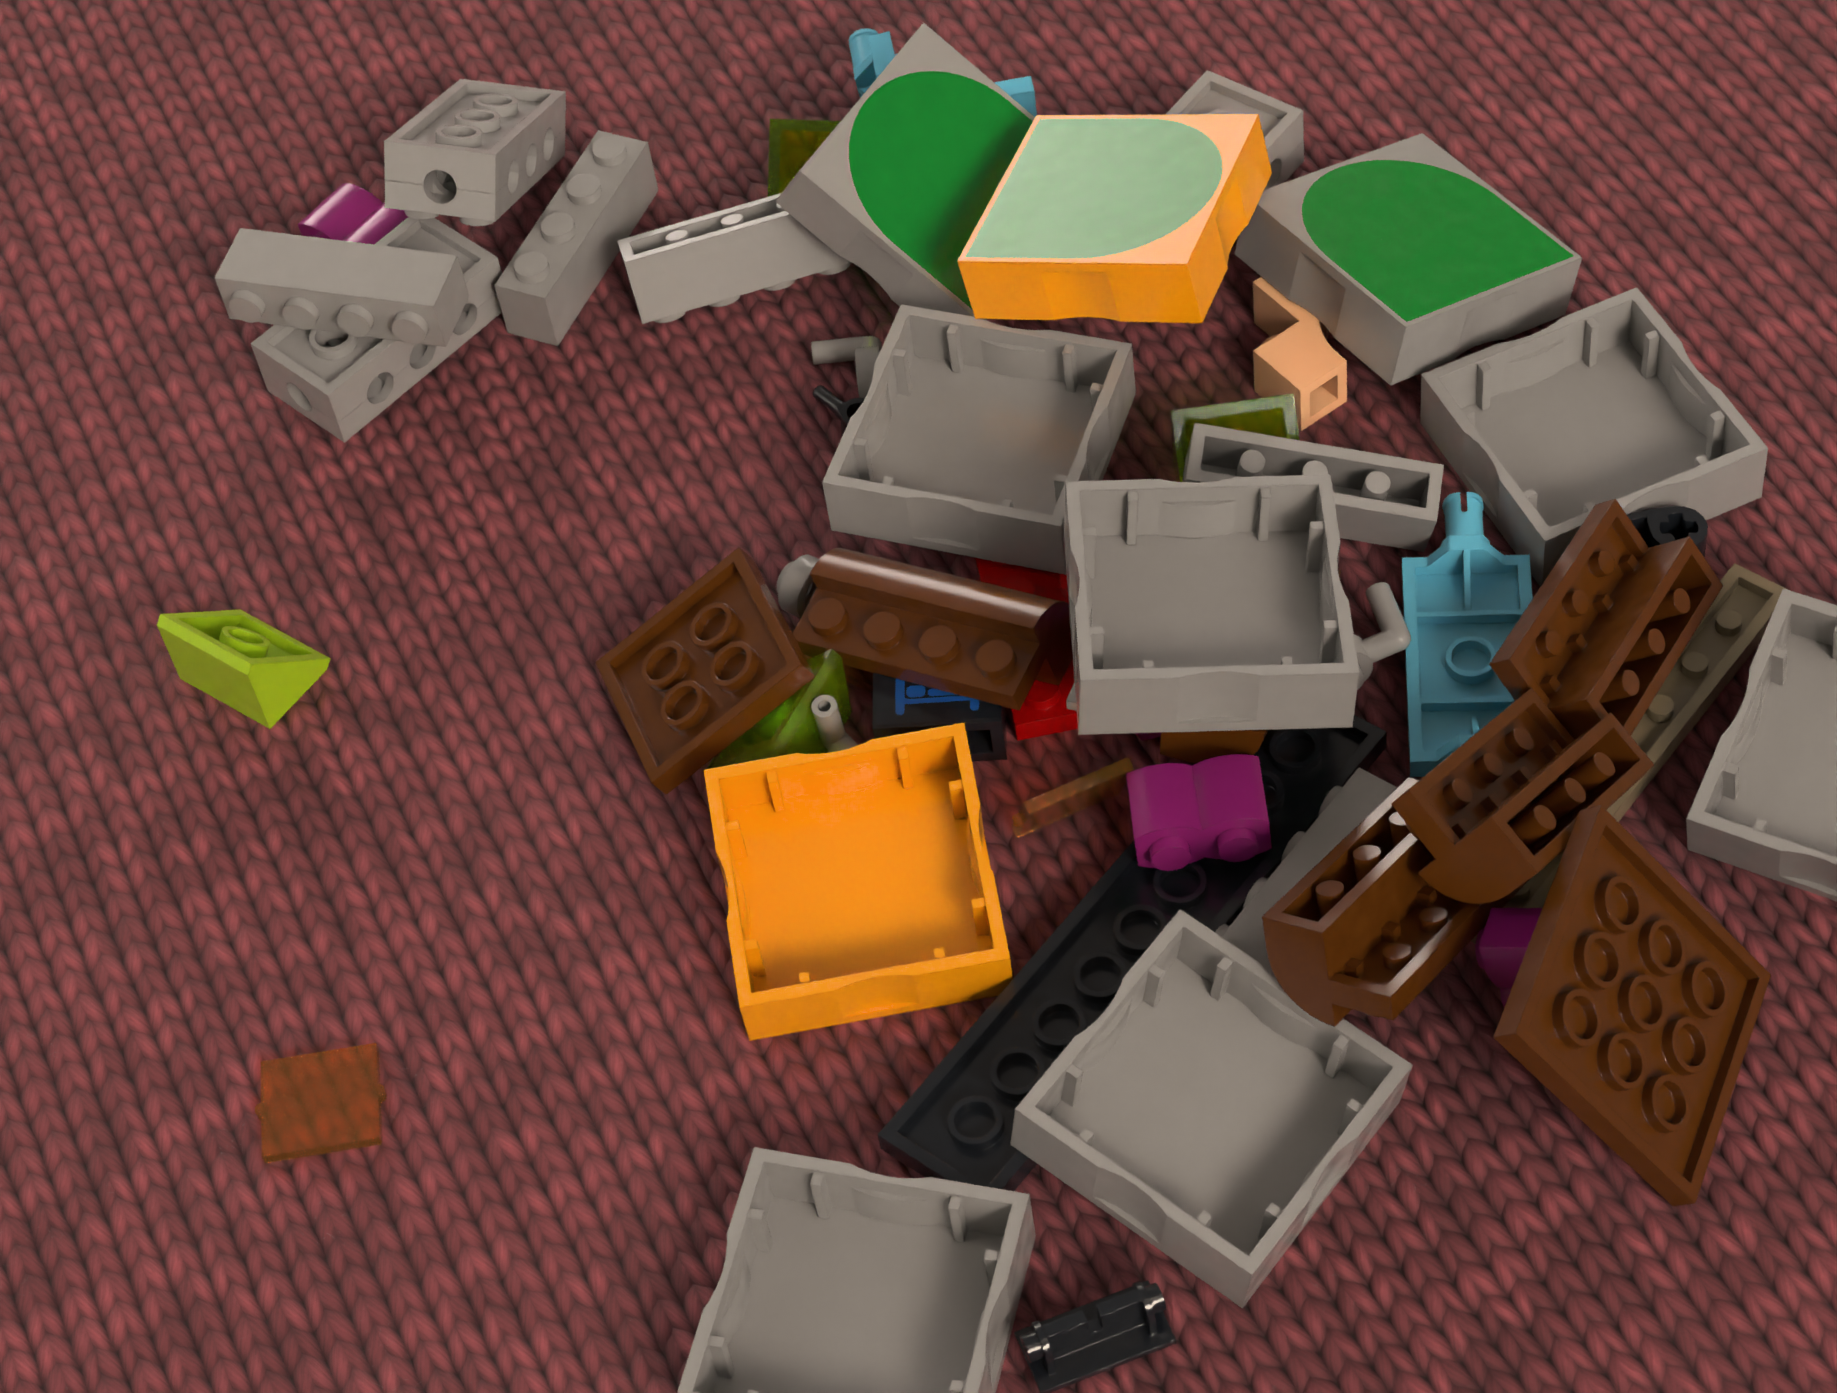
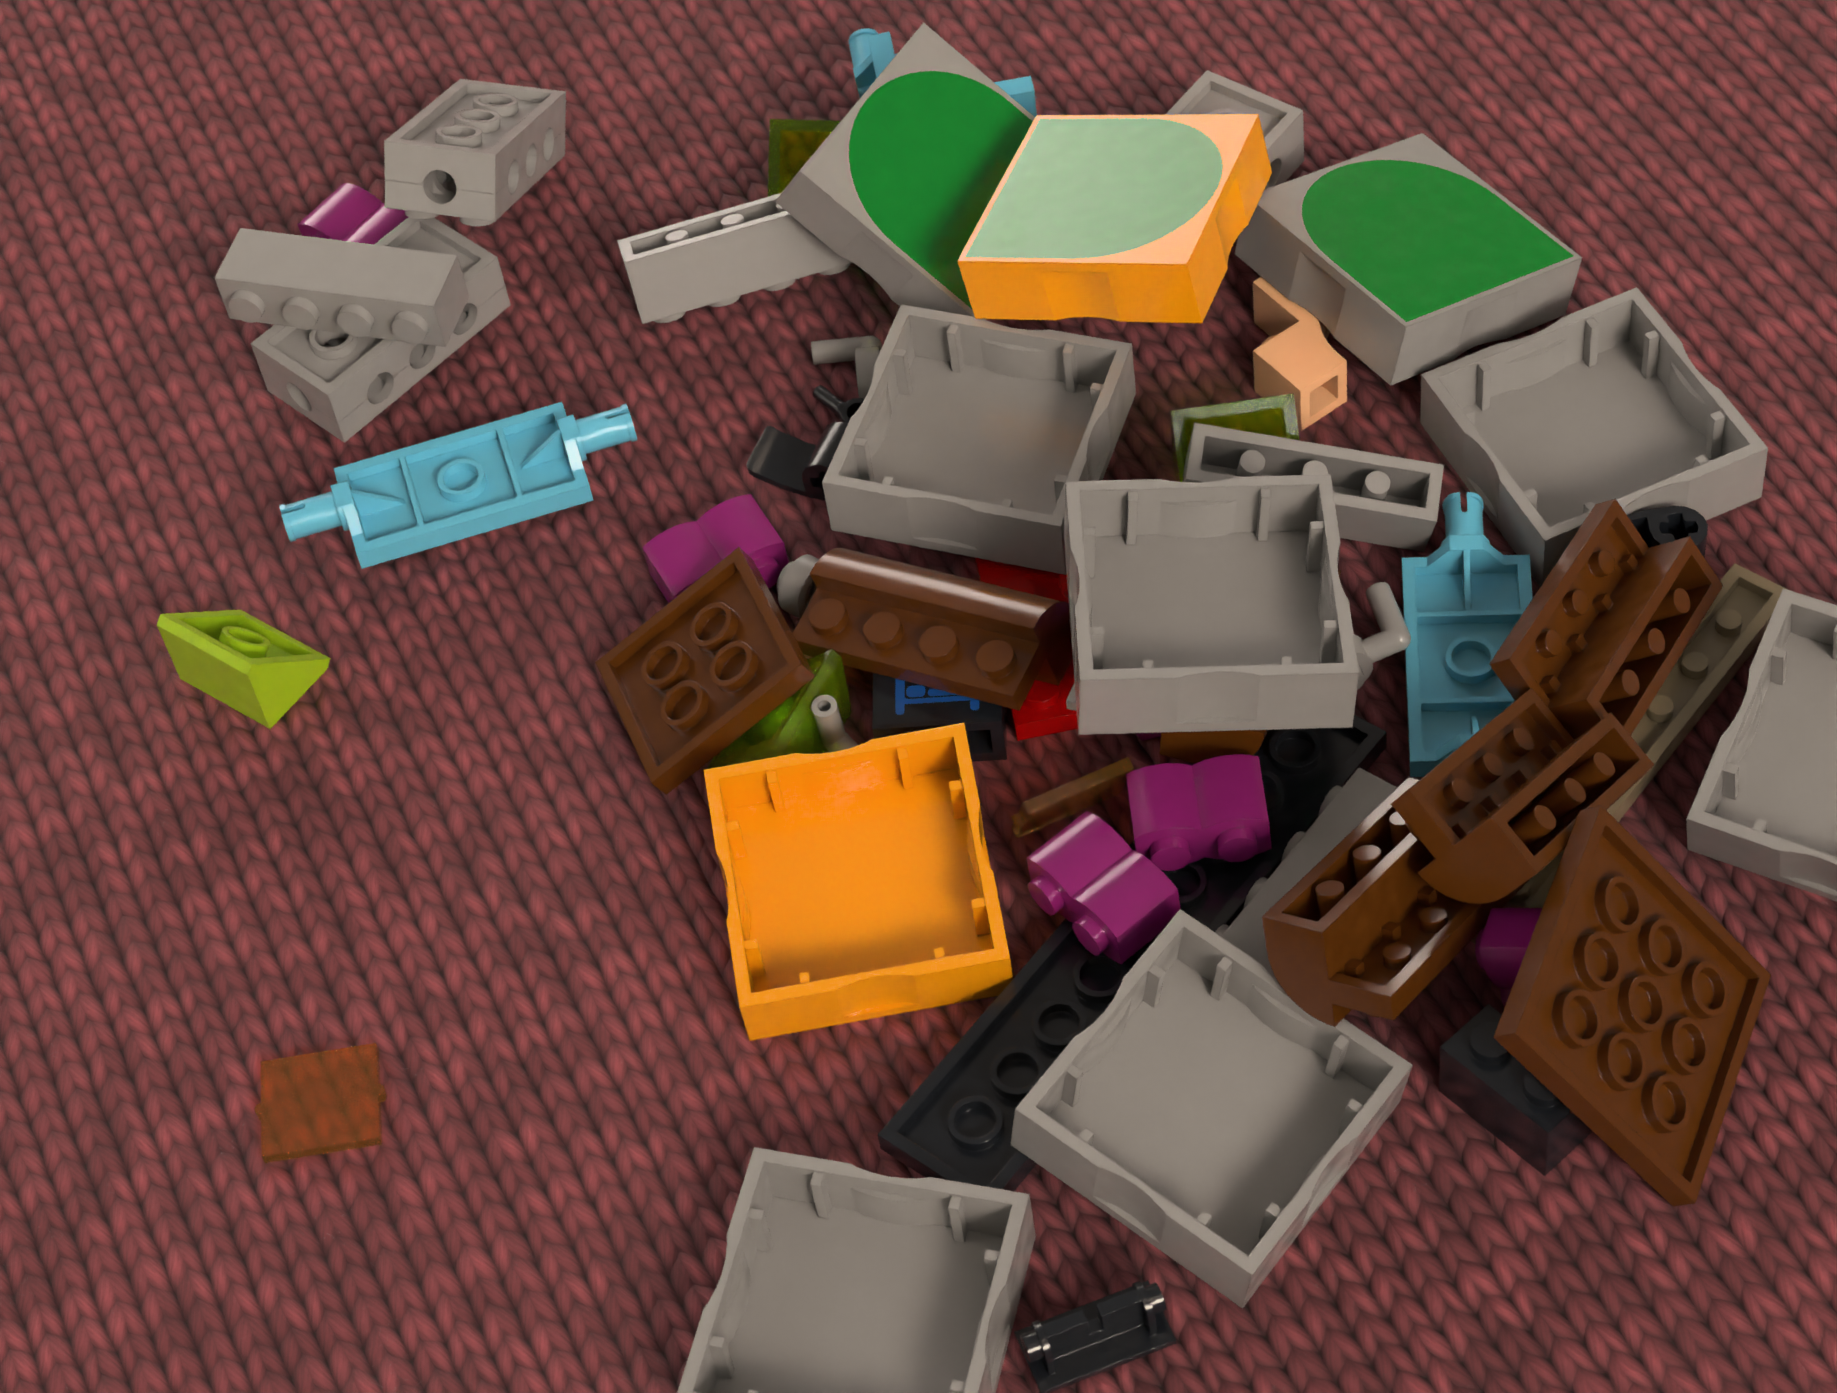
(461, 483): none -> medium azure plate
(576, 238): light grey brick -> none
(693, 548): none -> magenta brick
(793, 462): none -> black panel
(1102, 888): none -> magenta brick
(1506, 1096): none -> black brick

